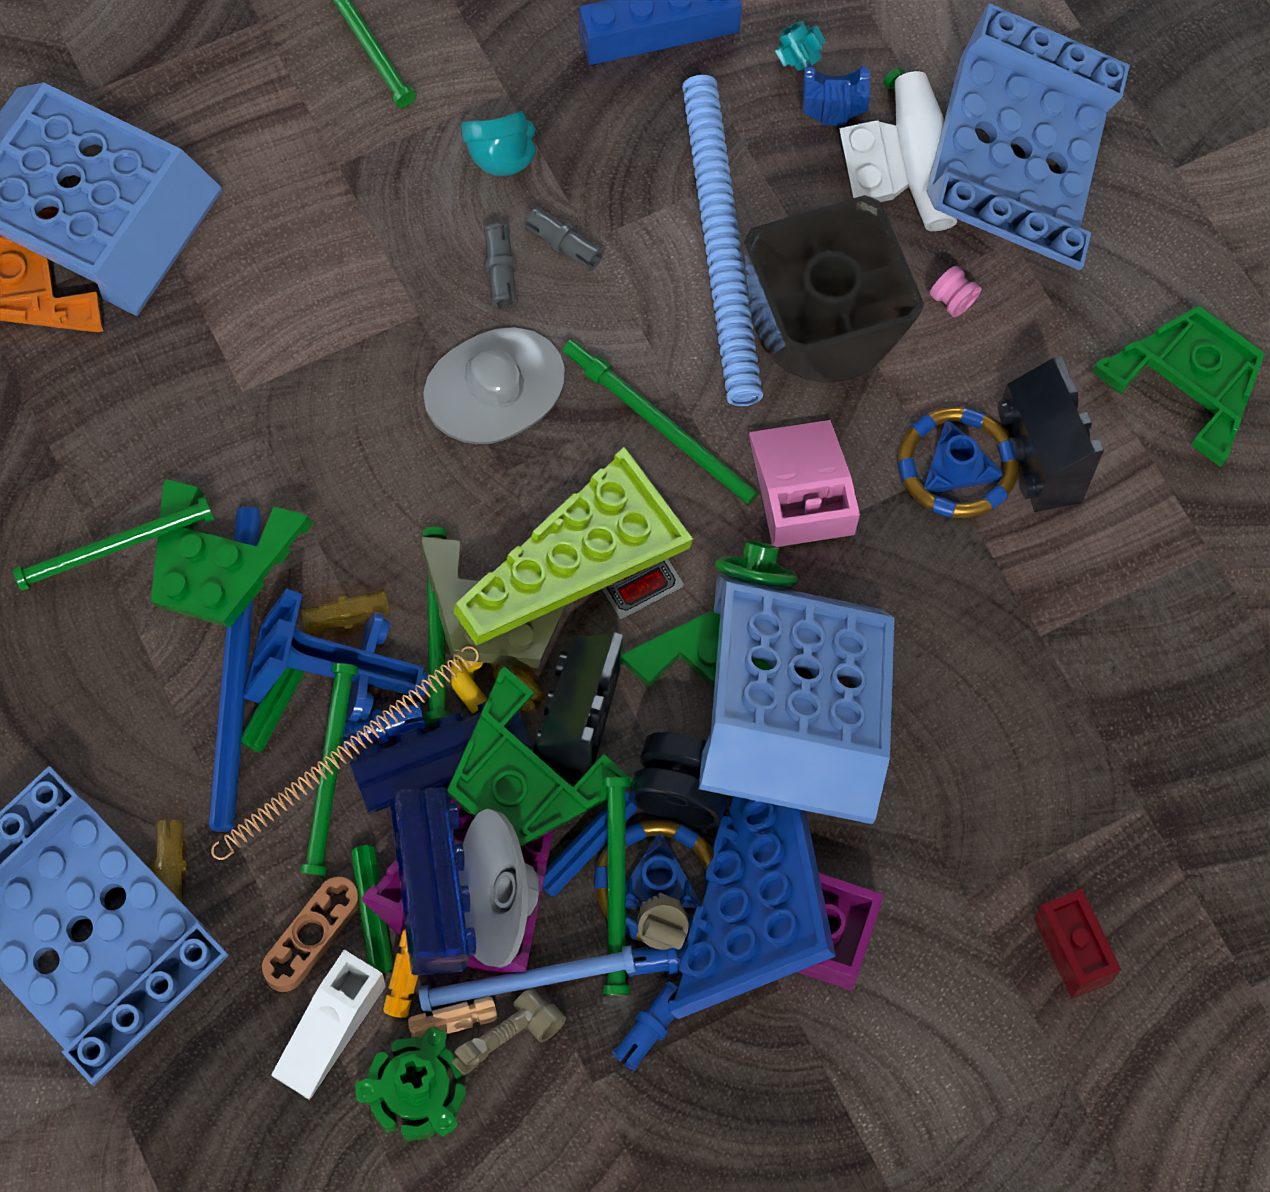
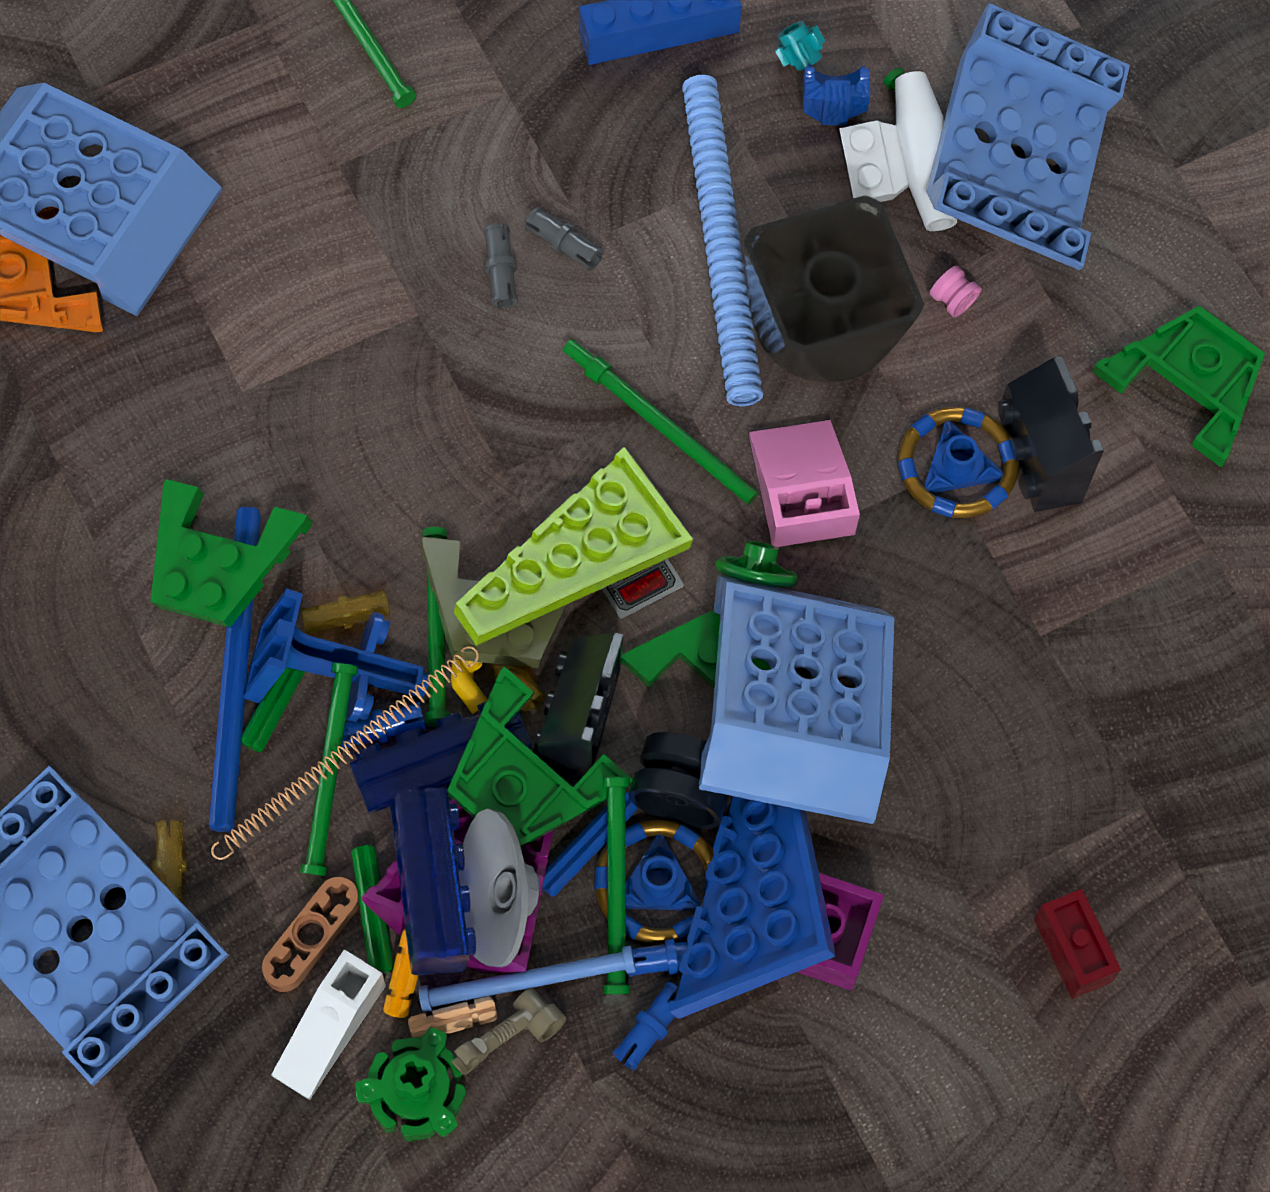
(113, 544): green bar -> none
(494, 385): light grey hat -> none
(500, 144): teal piece -> none
(662, 922): dark tan piece -> none

